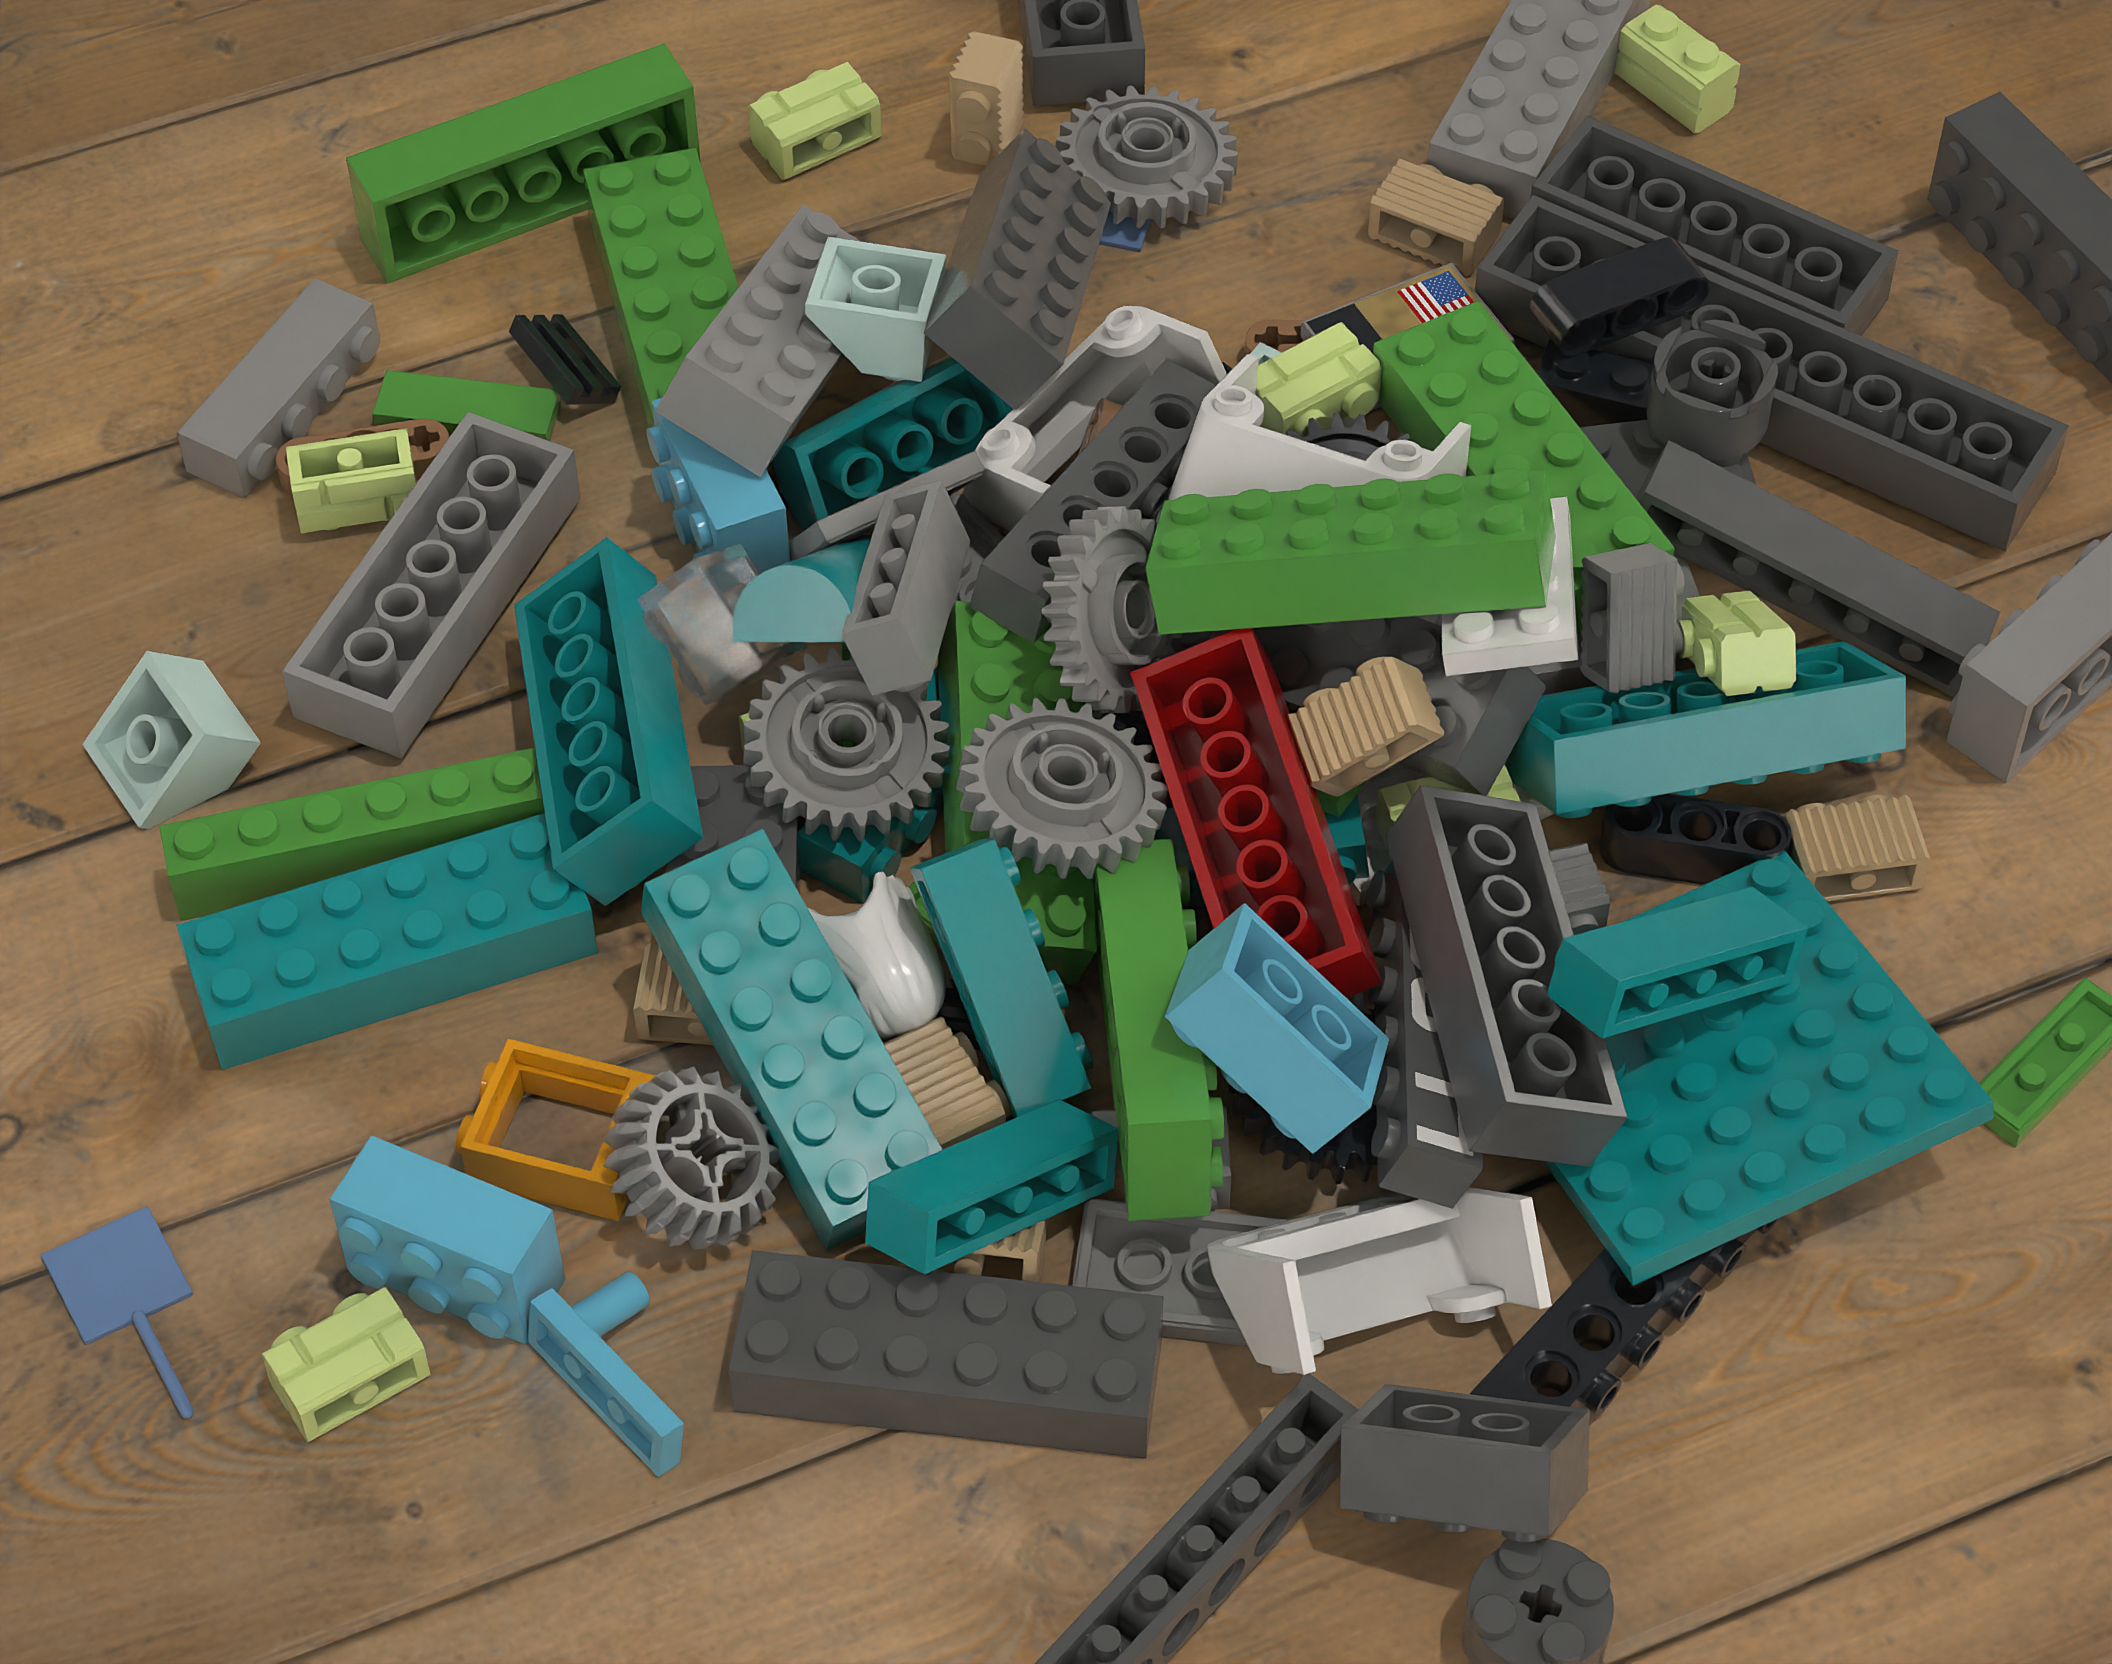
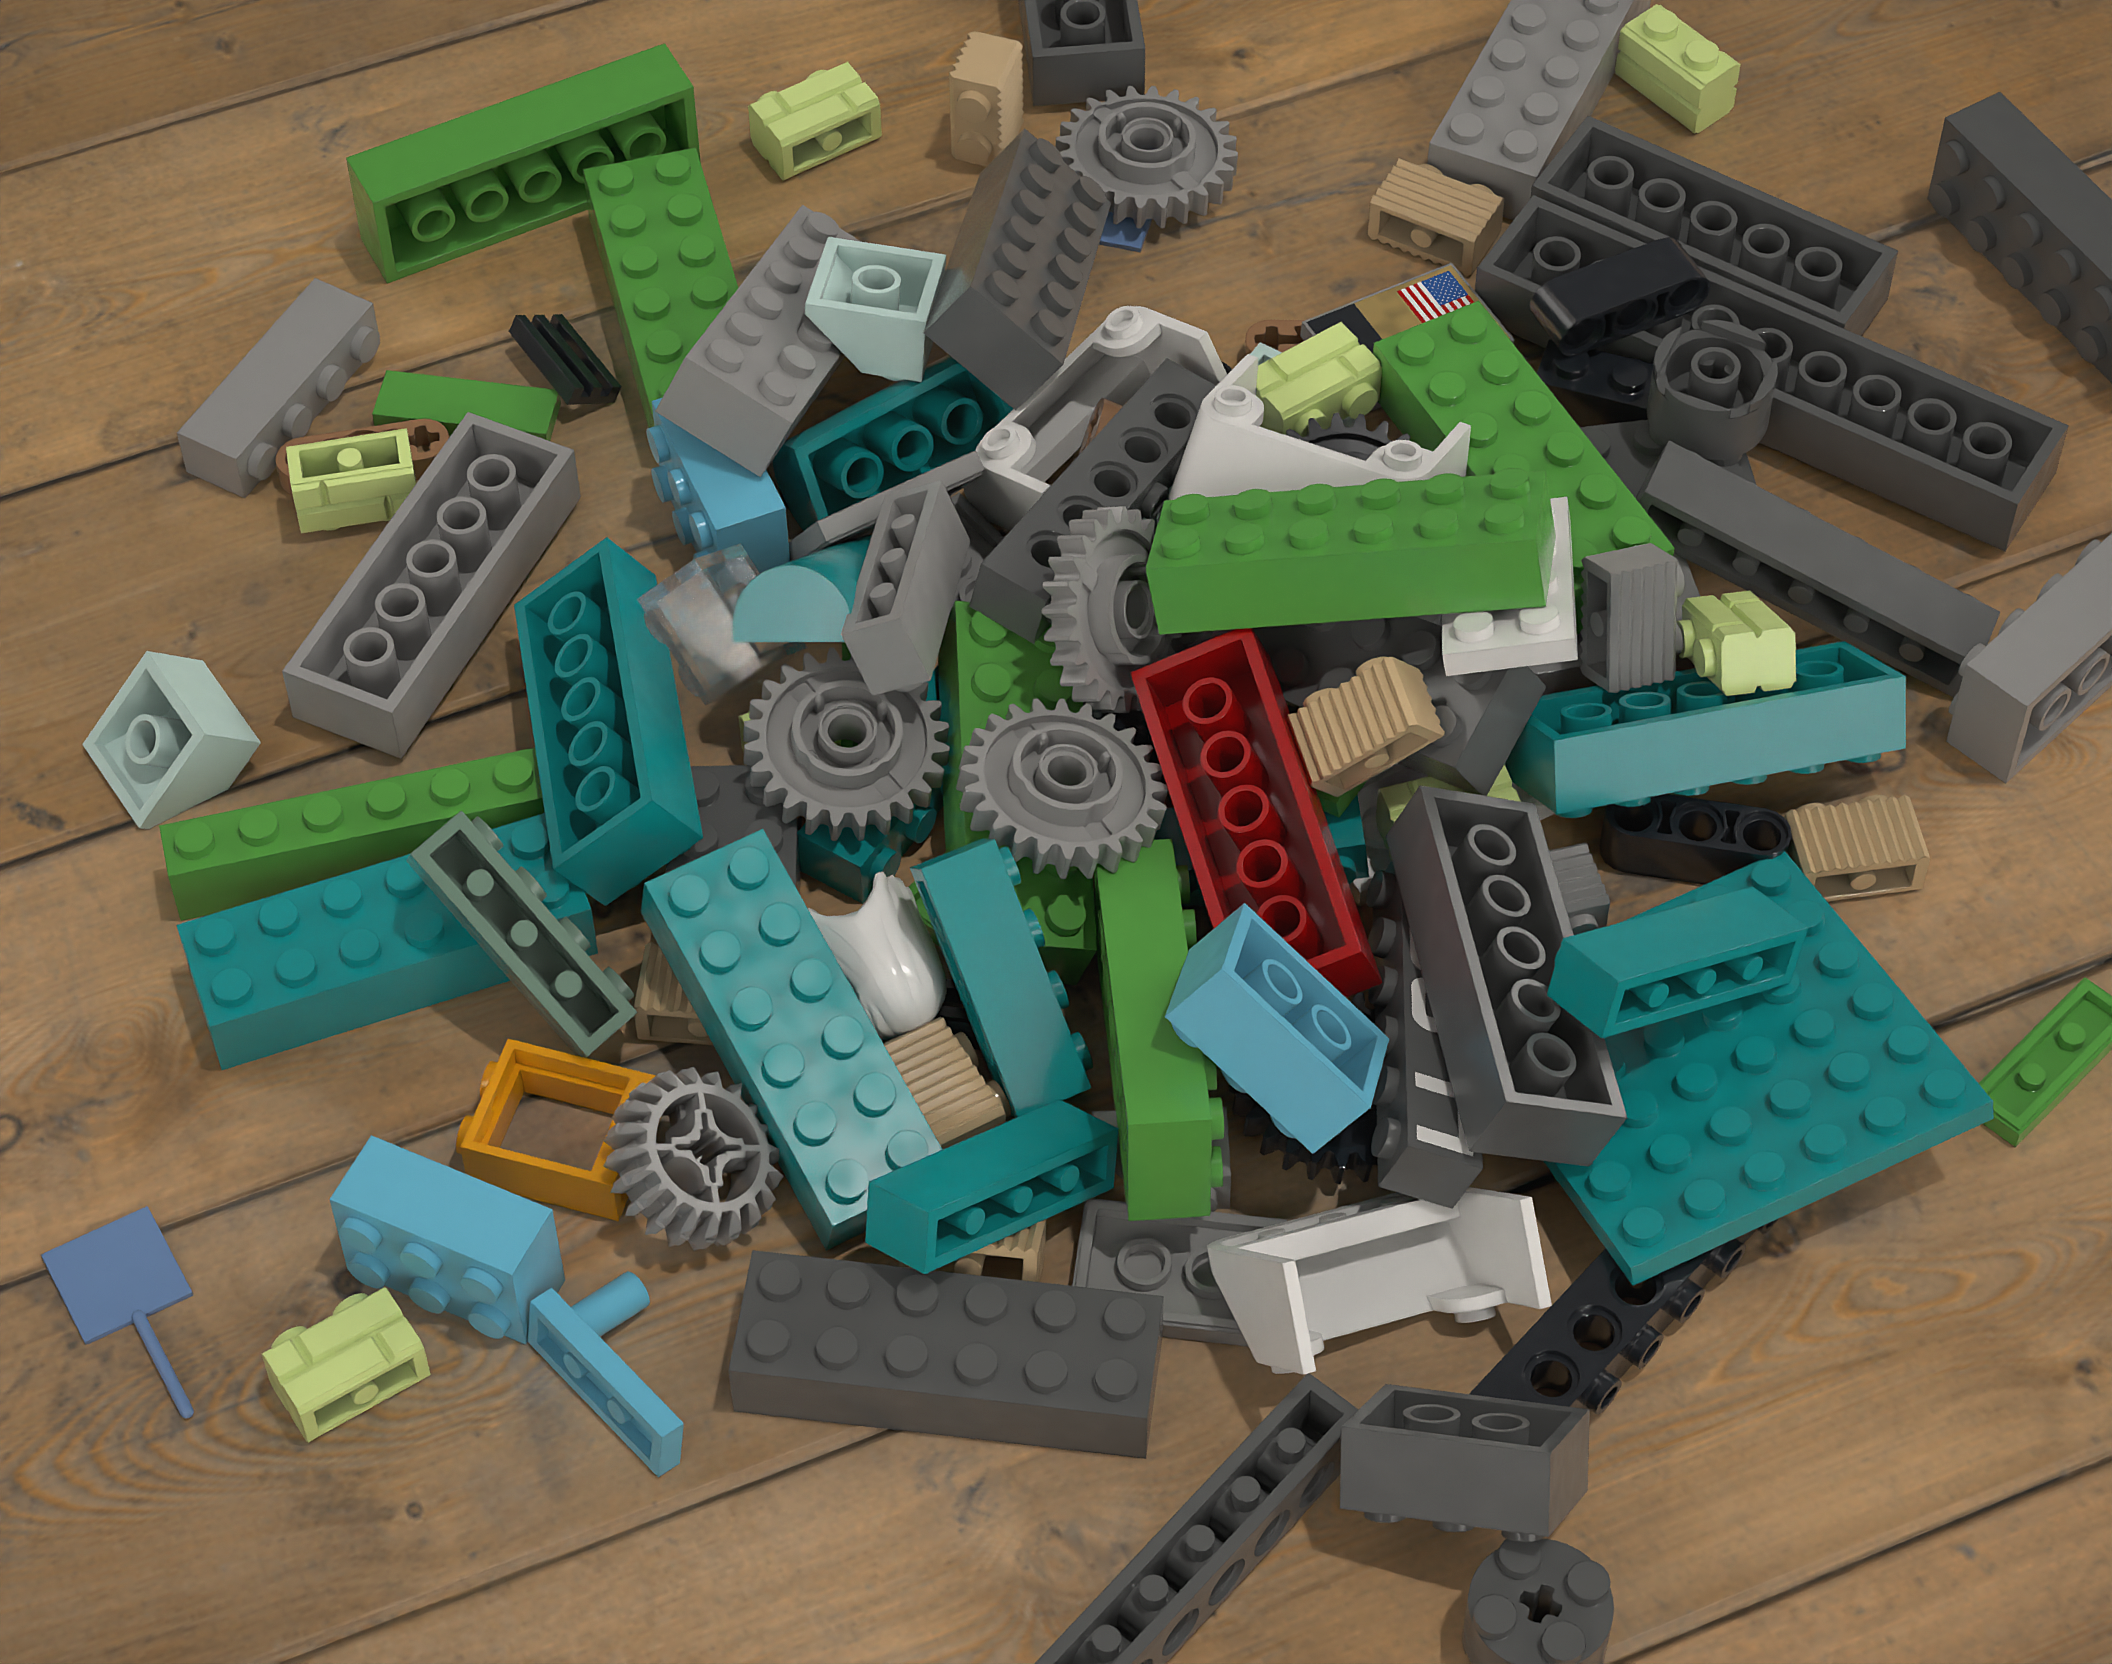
(521, 935): none -> sand green brick

